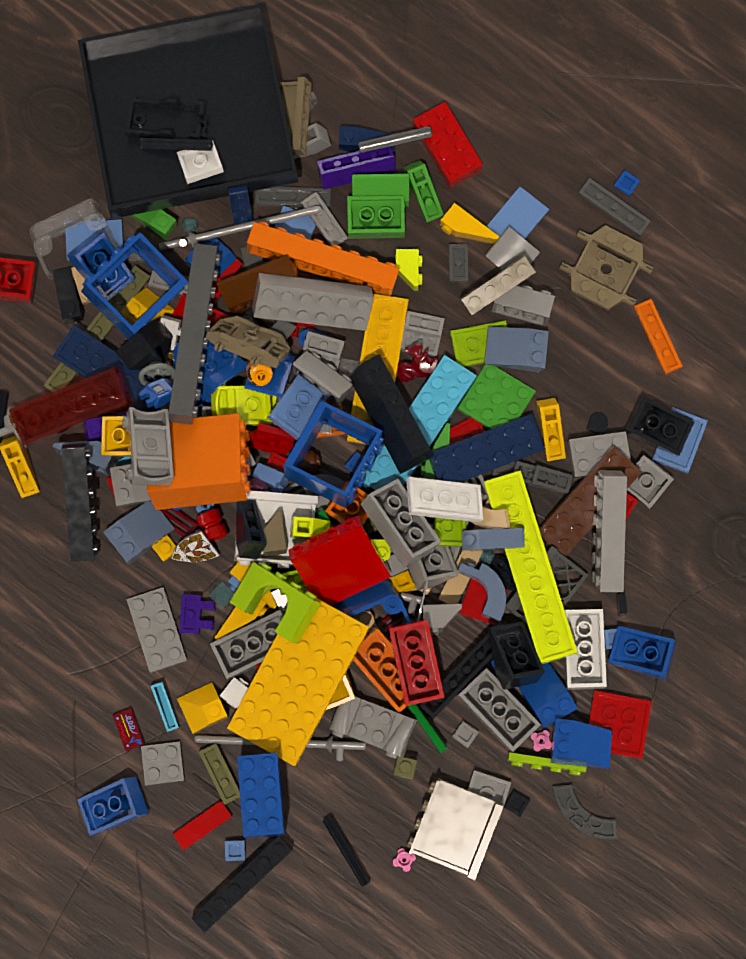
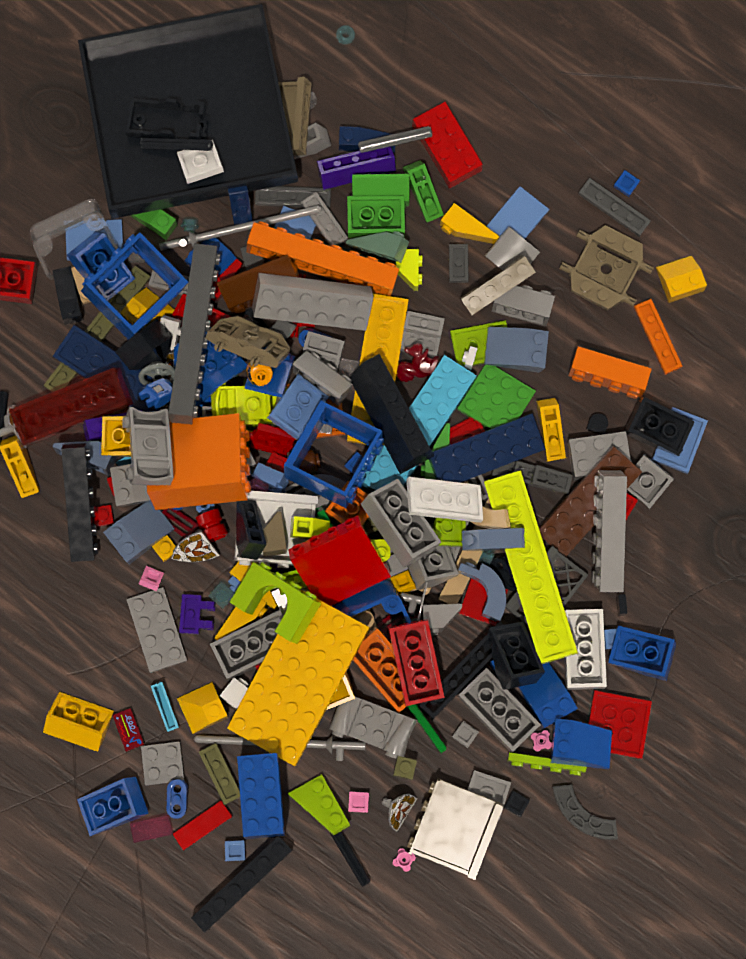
(78, 721): none -> yellow slope
(103, 516): none -> red plate
(151, 578): none -> bright pink plate
(151, 829): none -> clear pink tile
(177, 798): none -> blue plate
(320, 802): none -> lime wing
(345, 29): none -> clear light blue plate
(358, 802): none -> bright pink plate
(382, 244): none -> sand green slope
(399, 809): none -> shield
(469, 357): none -> white plate
(609, 372): none -> orange brick
(681, 278): none -> yellow slope

